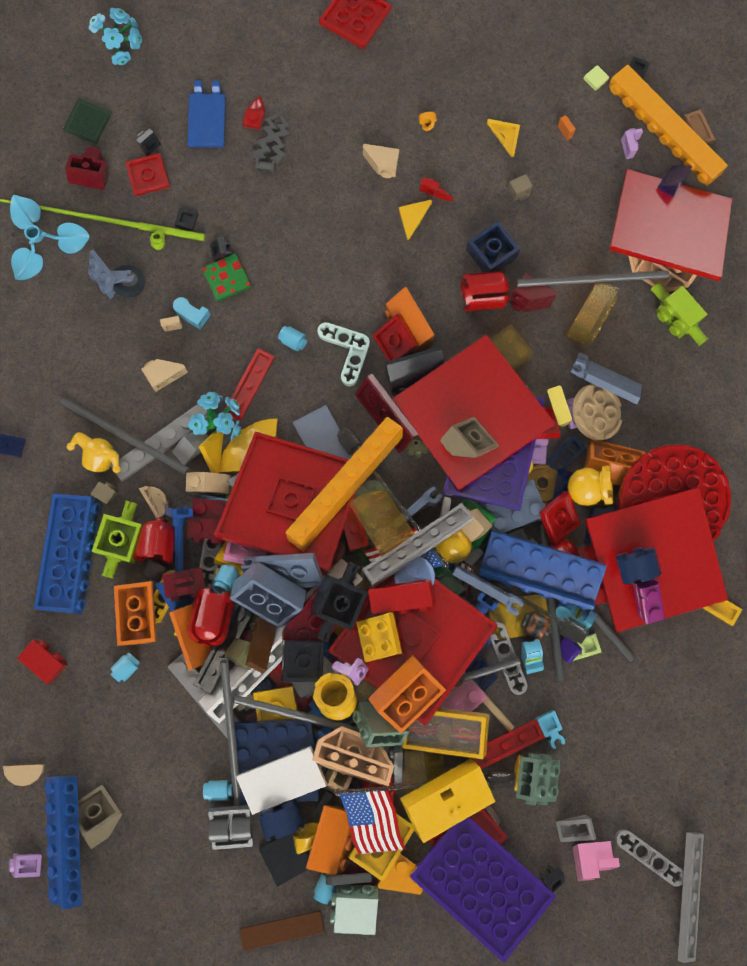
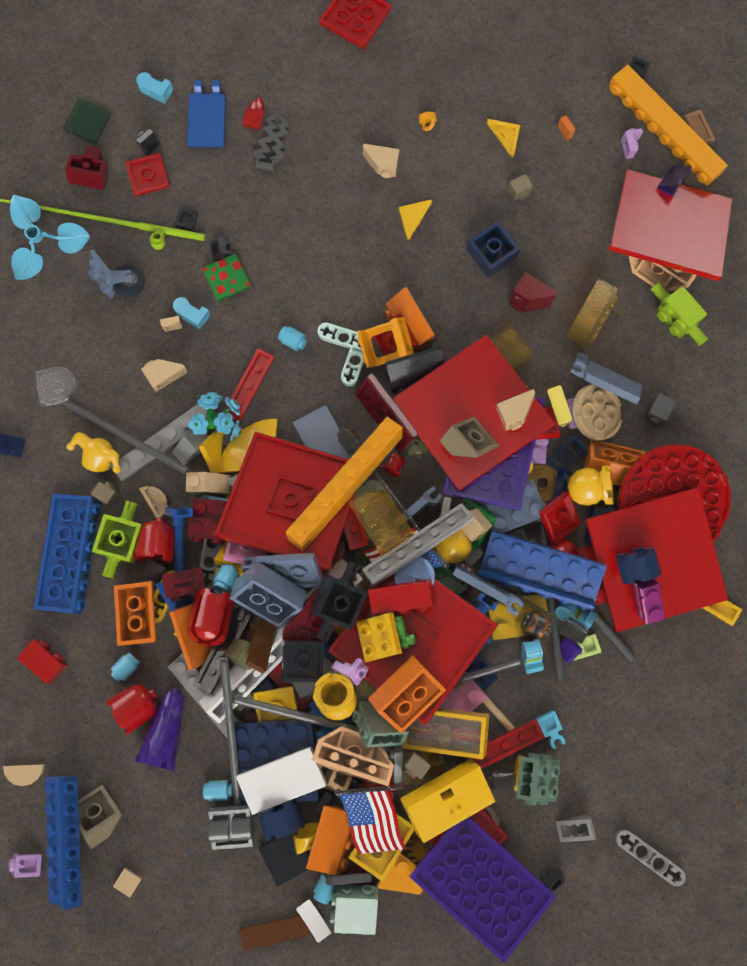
(55, 385): none -> clear tile
(114, 37): medium azure plant -> none
(127, 882): none -> tan tile
(133, 707): none -> red cylinder
(153, 87): none -> medium azure leg
(163, 736): none -> dark purple cone
(313, 921): none -> white sticker
(393, 465): none -> red brick
(402, 339): none -> light orange window
(404, 639): none -> bright green arm
(416, 765): none -> dark tan plate
(417, 849): none -> reddish brown piece
(433, 188): red plate -> none
(484, 291): red cylinder -> none
(509, 655): light grey beam -> none
(515, 410): none -> tan slope
(592, 278): dark grey piece -> none
(592, 858): bright pink plate -> none
(596, 77): yellowish green tile -> none
(660, 409): none -> dark grey brick
(690, 897): light grey tile -> none

